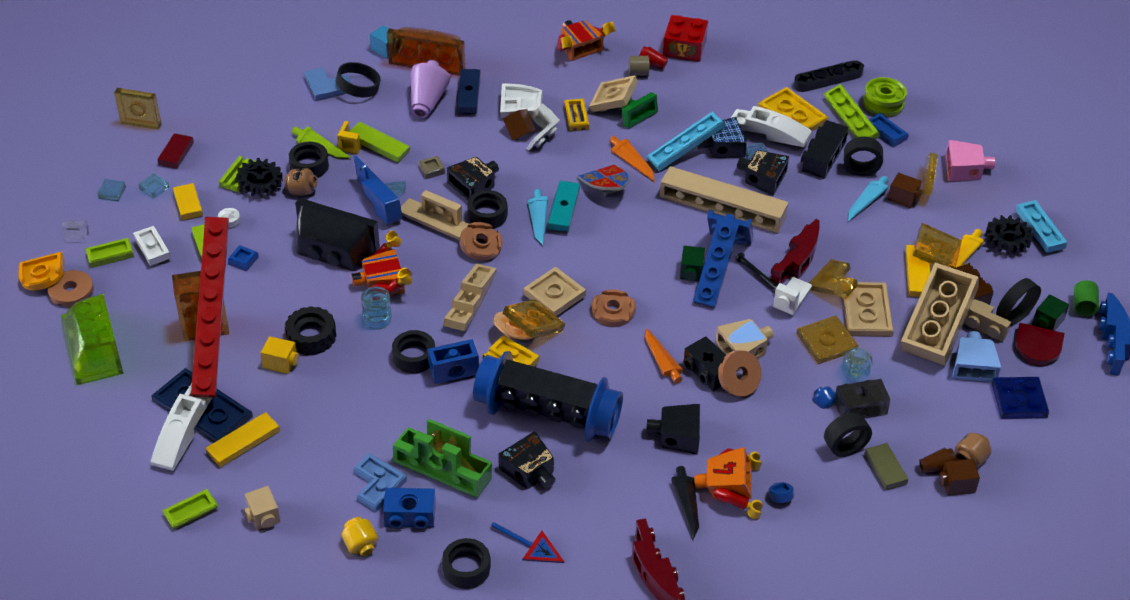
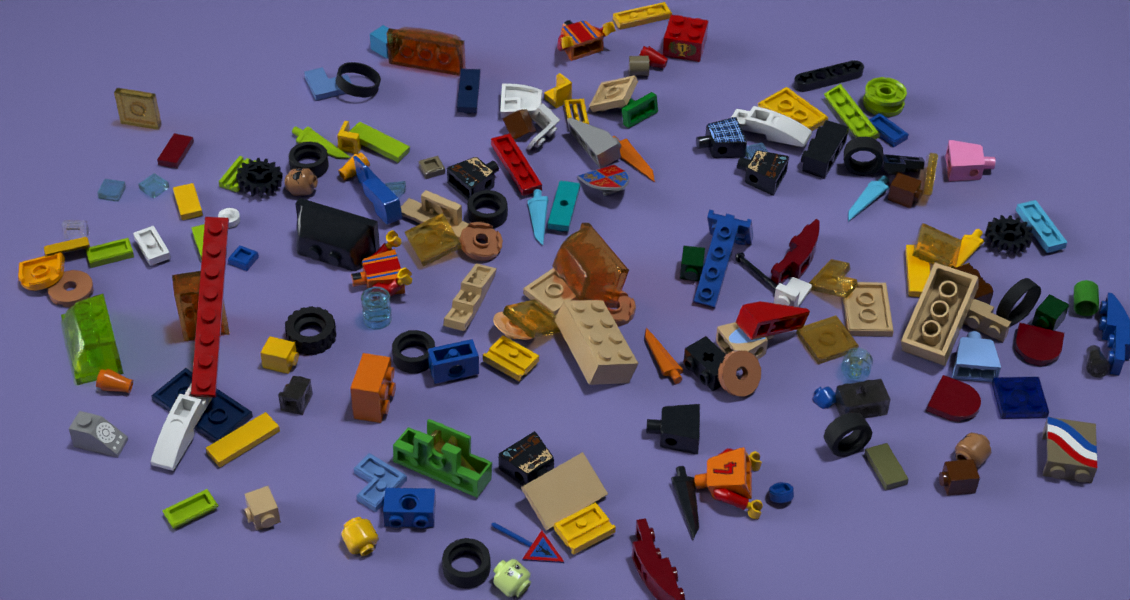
(67, 246): none -> yellow tile
(96, 434): none -> light grey slope
(112, 381): none -> orange cone
(296, 395): none -> clear smoke brick
(349, 169): none -> light orange cone
(372, 388): none -> orange piece
(427, 87): lavender cone -> none
(433, 239): none -> clear yellow plate
(511, 578): none -> yellowish green head
(516, 164): none -> red plate
(548, 395): brick -> none
(561, 92): none -> yellow panel
(564, 490): none -> tan tile
(584, 528): none -> yellow plate
(590, 267): none -> clear orange windscreen
(596, 142): none -> light grey slope
(596, 342): none -> tan brick
(642, 15): none -> yellow tile
(685, 141): medium azure tile -> none
(723, 198): tan brick -> none
(768, 319): none -> red slope
(897, 163): none -> black plate
(936, 460): reddish brown cone -> none
(954, 400): none -> dark red tile
(1070, 449): none -> panel
(1097, 364): none -> clear smoke cone

